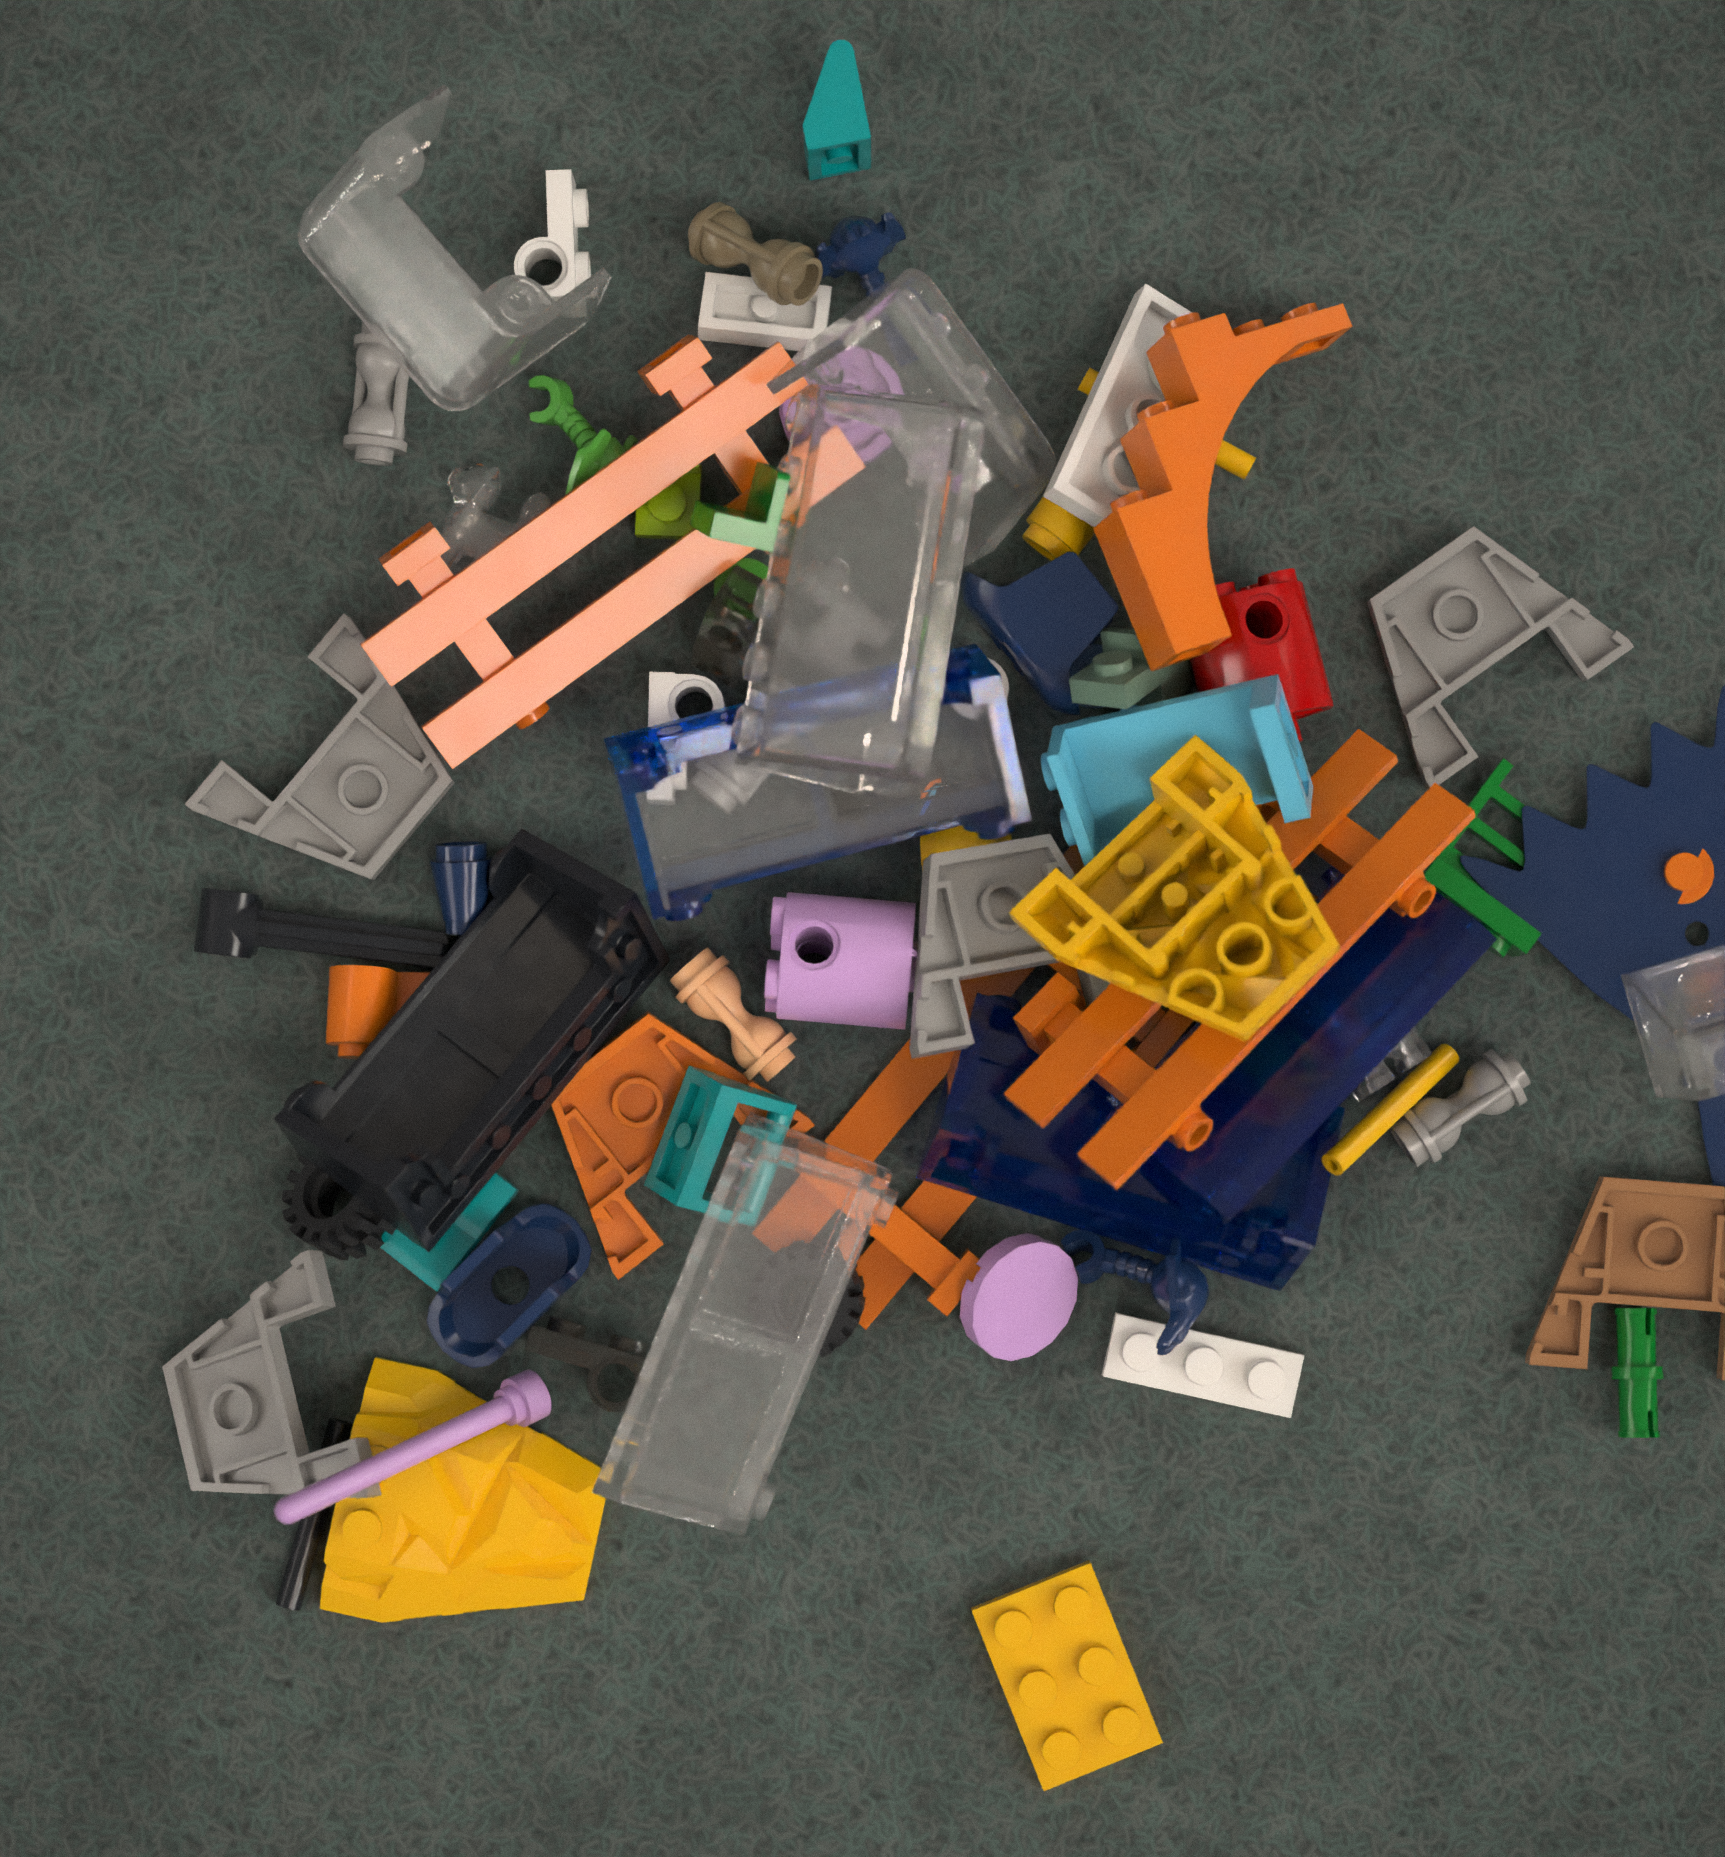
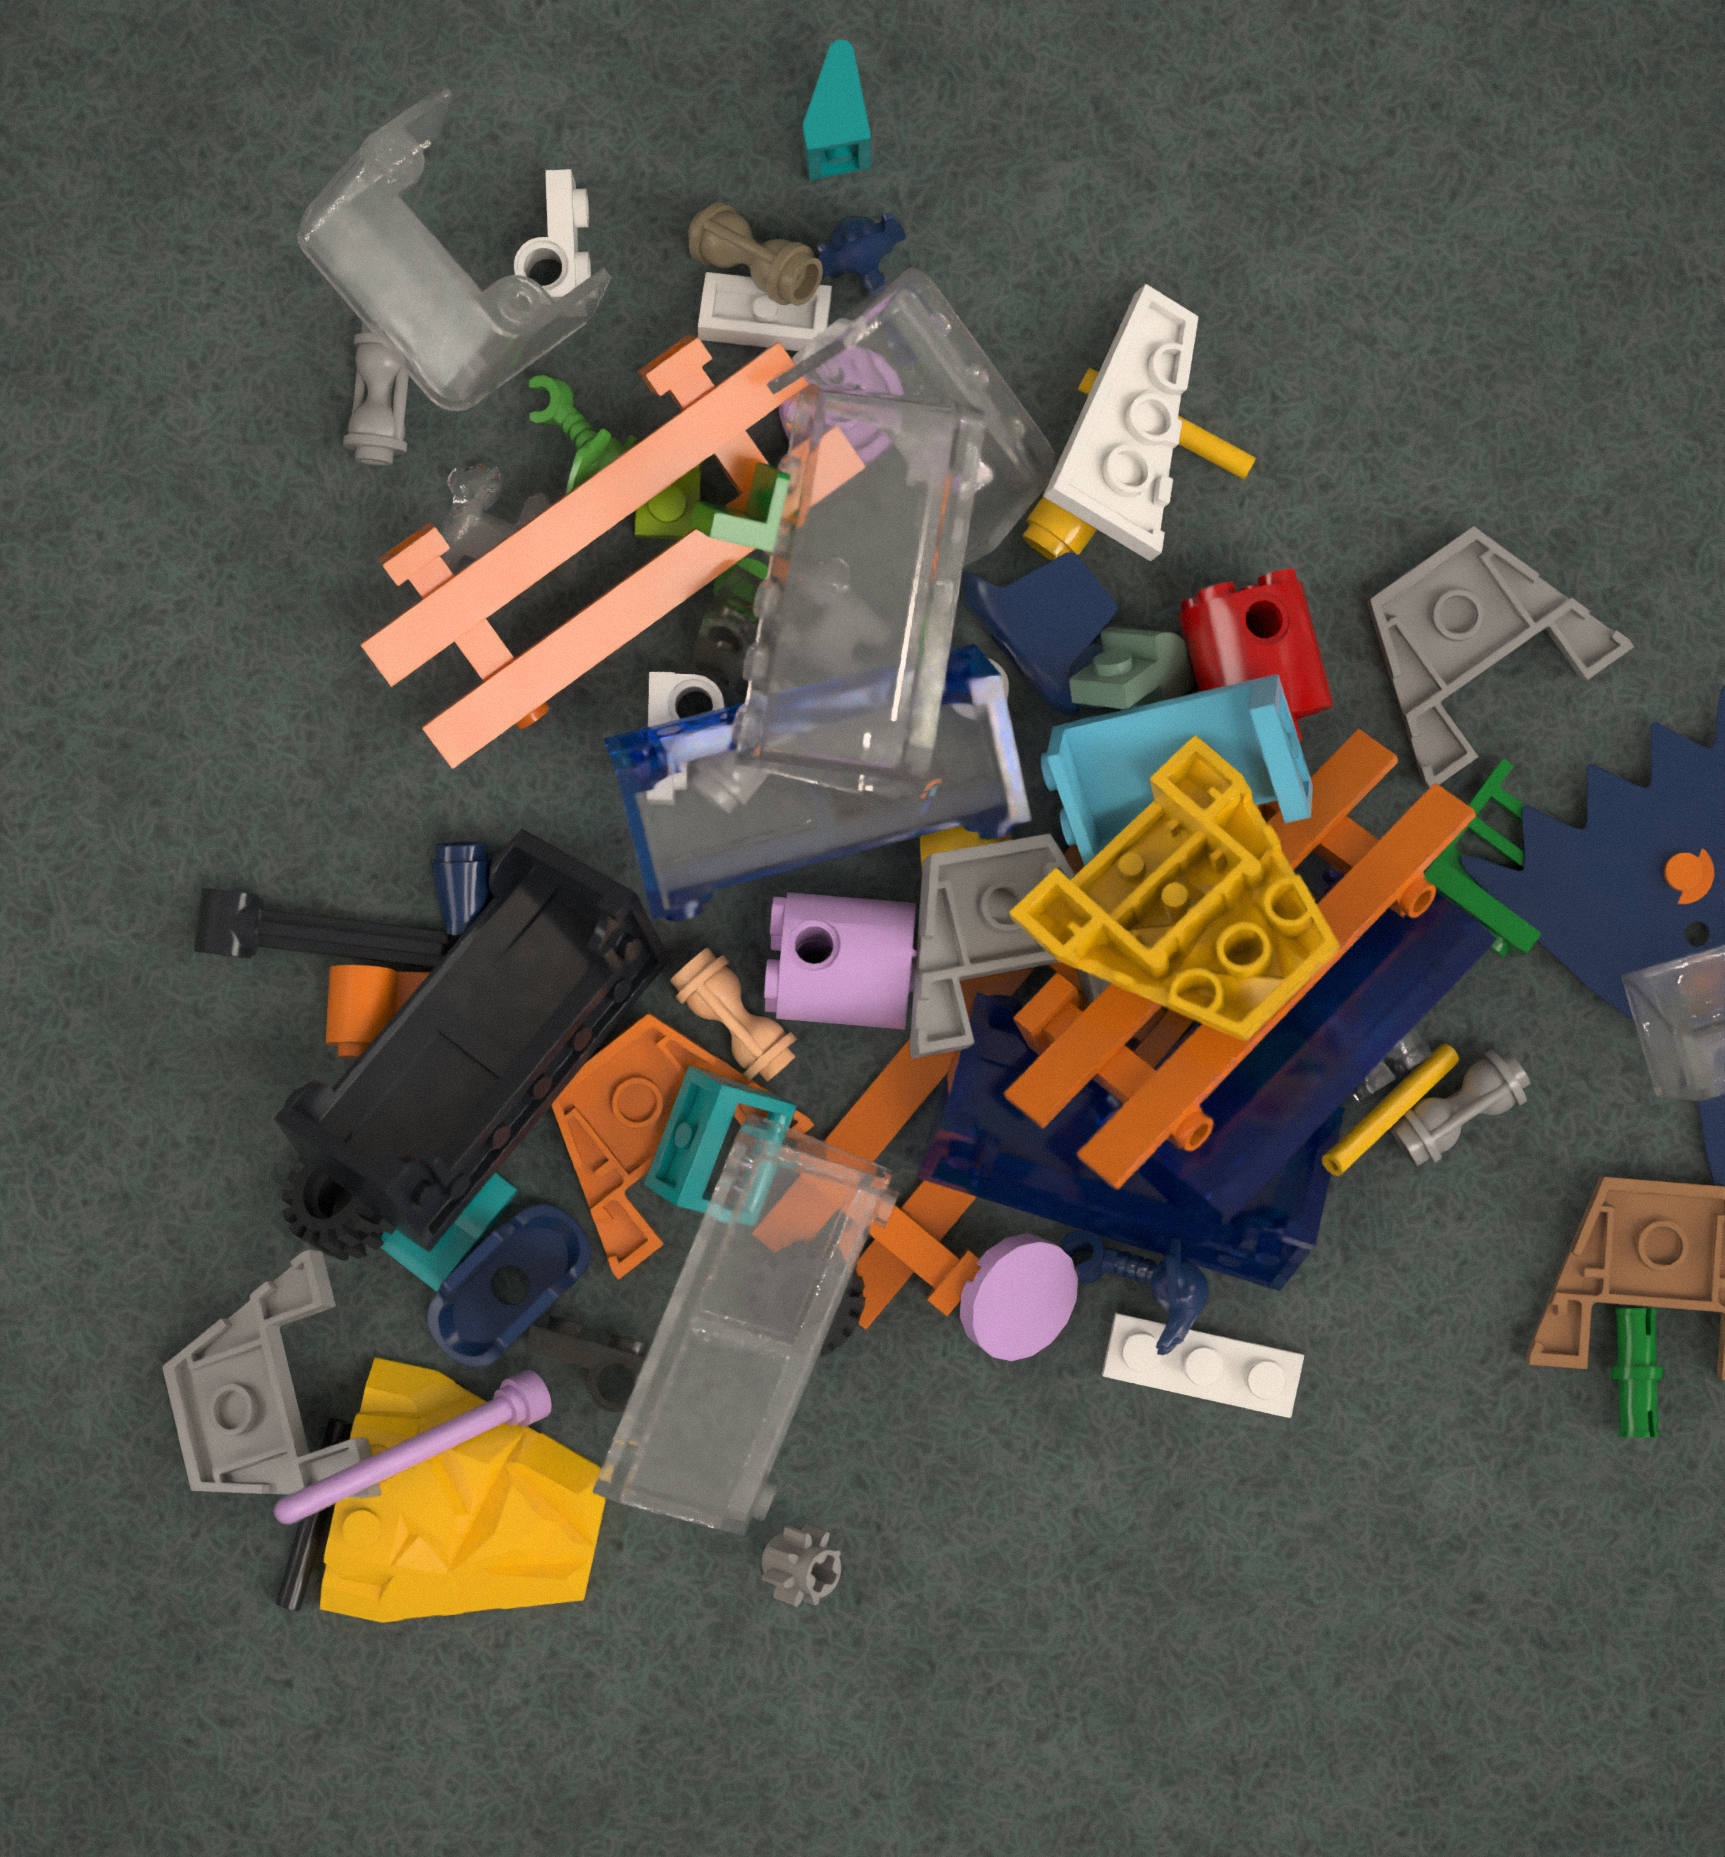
(358, 789): light grey wing -> none
(801, 1565): none -> light grey gear
(1066, 1675): yellow plate -> none
(1160, 533): orange arch -> none

